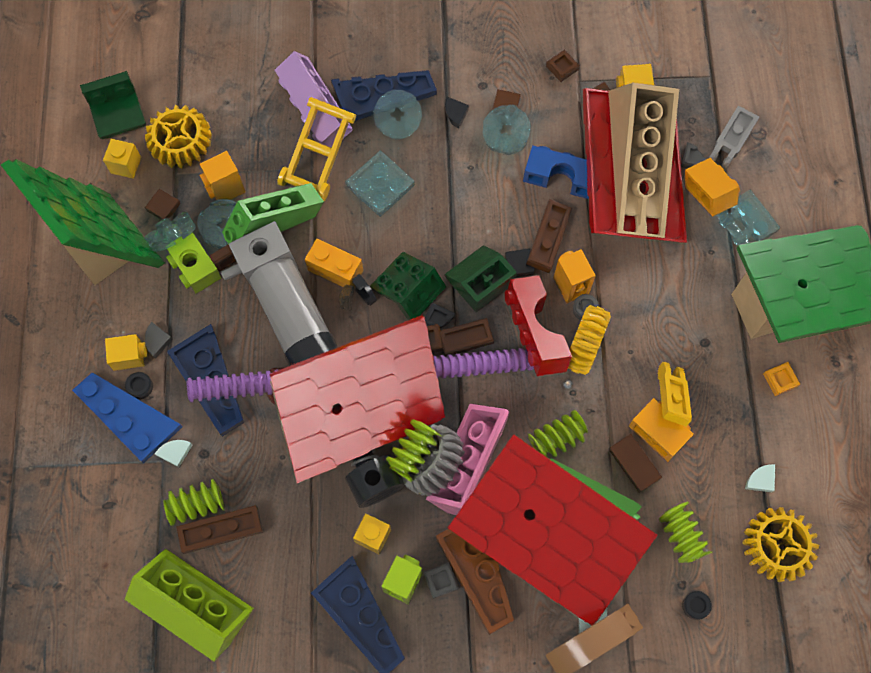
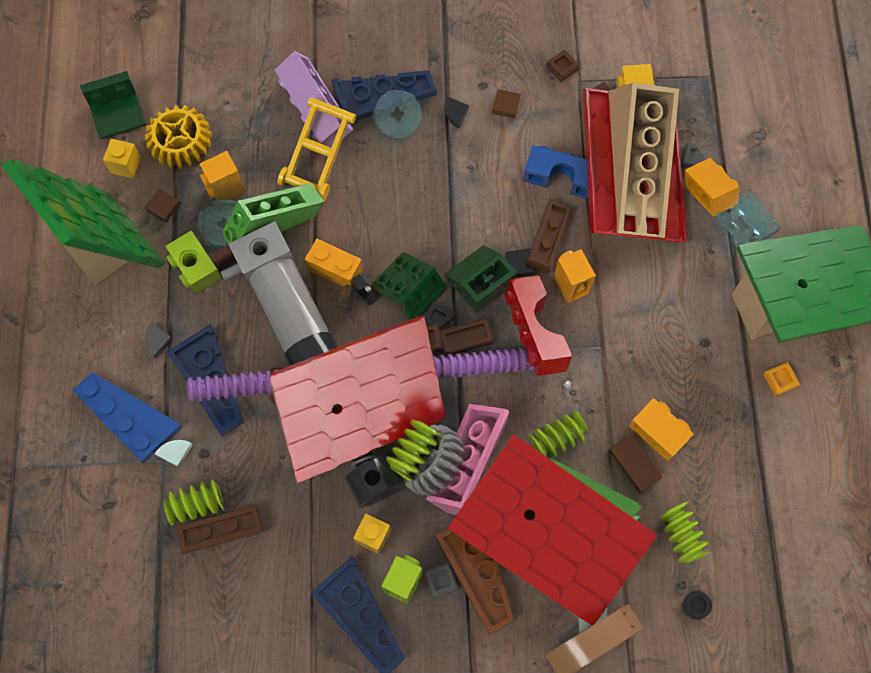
(125, 352): yellow brick -> none
(139, 385): black tile -> none
(168, 231): clear light blue plate -> none
(188, 604): lime slope -> none
(380, 183): clear light blue plate -> none
(509, 116): clear light blue plate -> none
(581, 303): dark grey tile -> none
(588, 339): yellow gear -> none
(674, 394): yellow hinge -> none
(734, 135): light grey hinge -> none
(762, 479): light aqua tile -> none
(771, 564): yellow gear -> none

